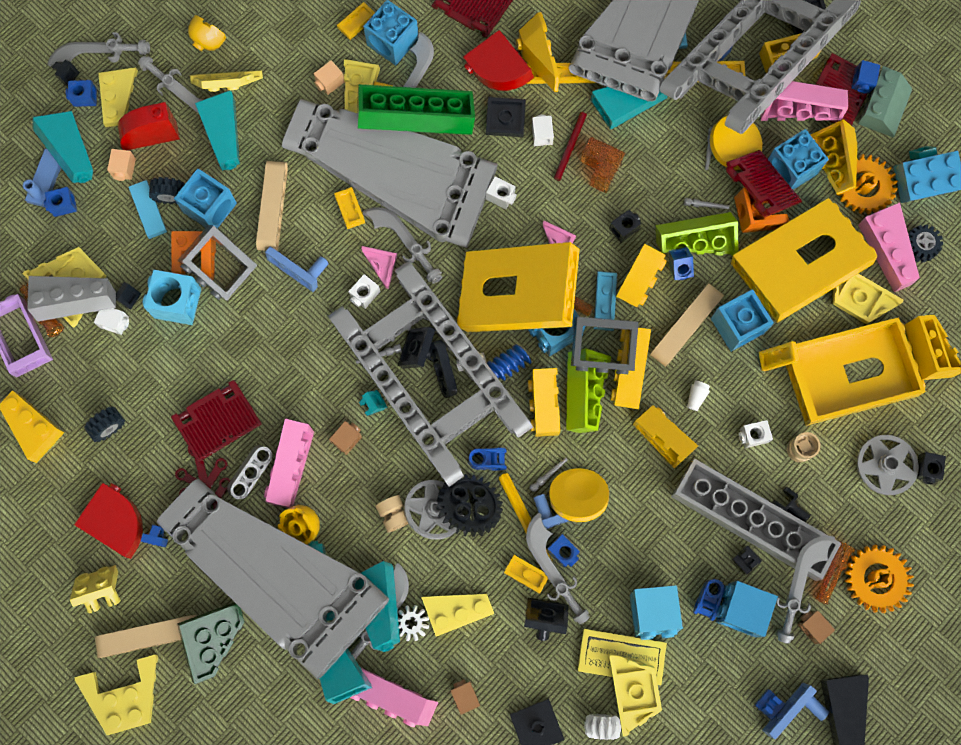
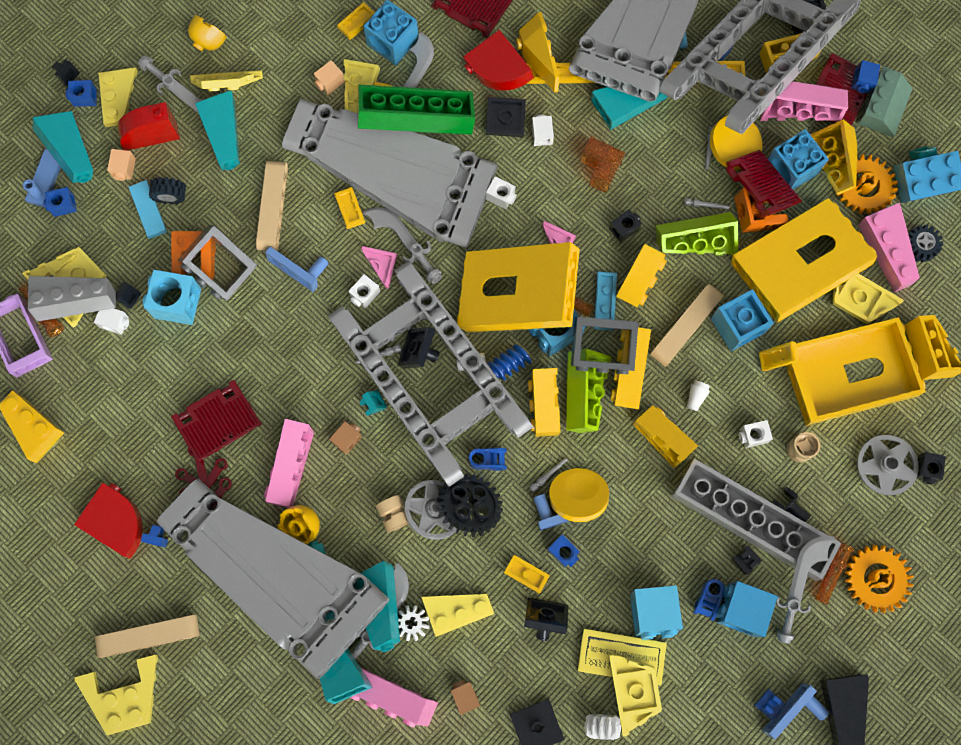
(70, 50): light grey sword -> none
(91, 586): light yellow plate -> none
(104, 424): black wheel -> none
(205, 199): dark azure brick -> none
(209, 639): plate -> none
(248, 482): light grey beam -> none
(443, 369): black beam -> none
(516, 501): yellow axle -> none
(536, 540): light grey sword -> none
(570, 146): dark red bar -> none
(678, 257): blue brick -> none
(815, 626): medium nougat brick -> none

